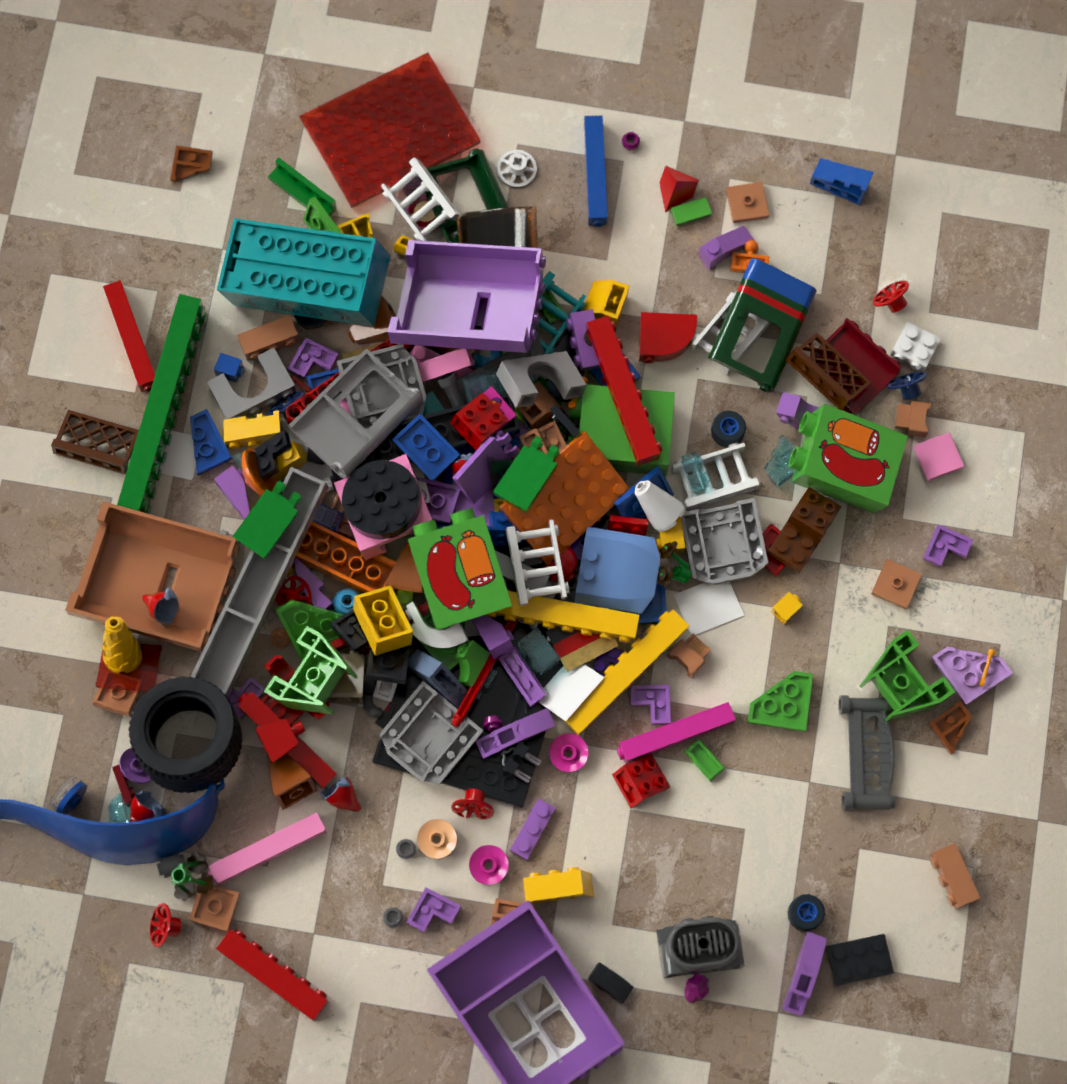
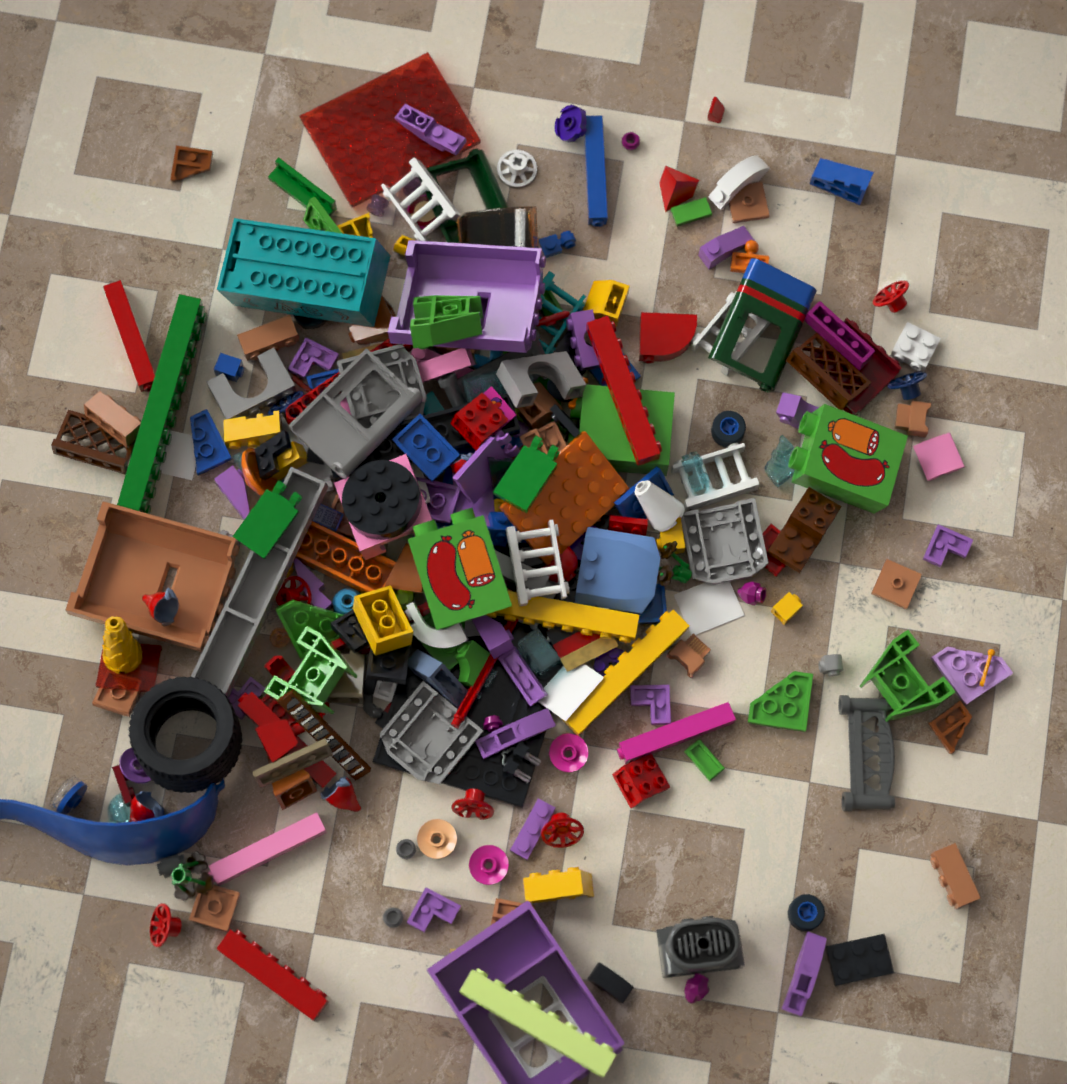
(112, 418): none -> nougat brick
(292, 763): none -> dark tan plate
(320, 729): none -> tile
(377, 205): none -> wheel
(430, 131): none -> medium lavender slope
(445, 319): none -> bright green wedge
(537, 1023): none -> yellowish green brick
(550, 320): none -> red piece
(552, 245): none -> blue plate
(562, 828): none -> red wheel
(578, 127): none -> dark purple plate
(716, 111): none -> red slope
(739, 176): none -> white arch
(752, 593): none -> magenta rock
(831, 664): none -> light grey plate
(839, 335): none -> magenta brick

